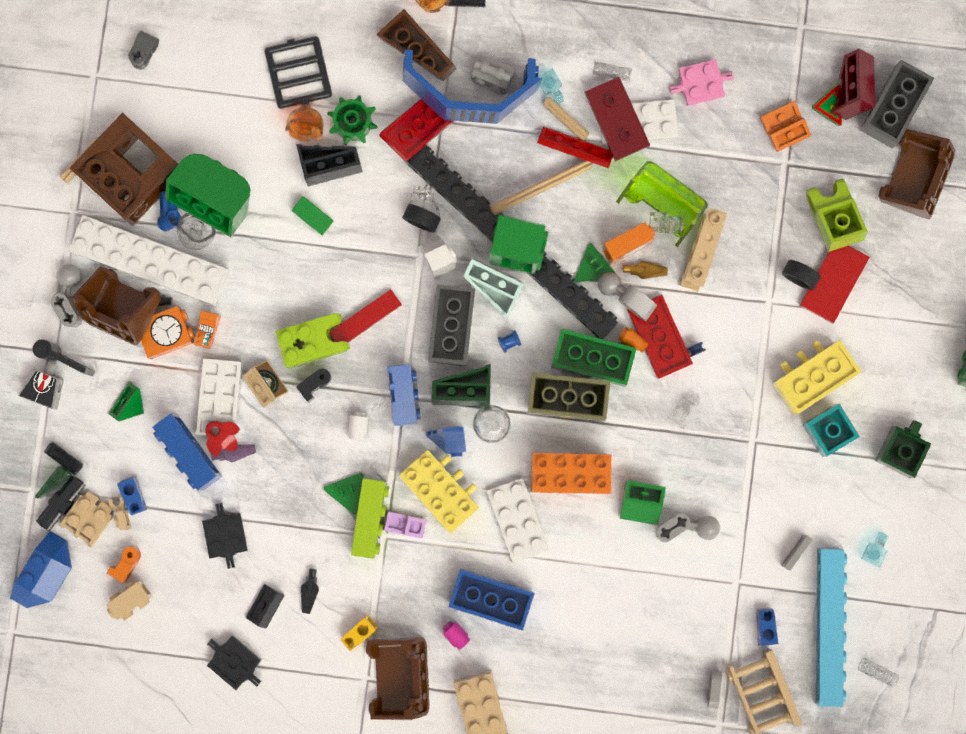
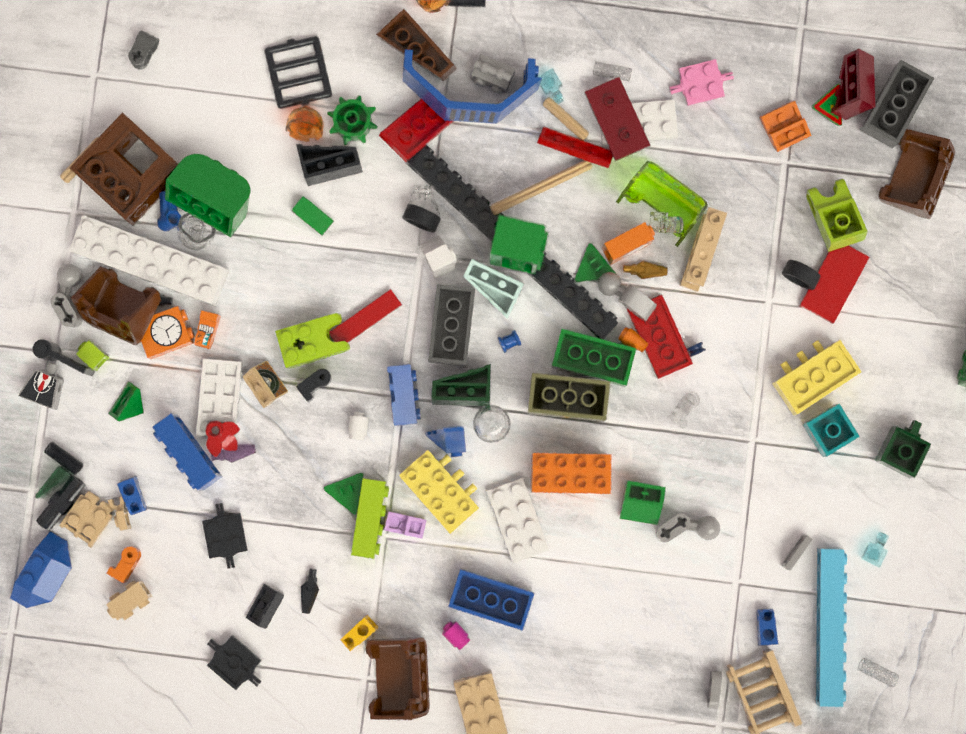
(92, 355): none -> lime brick

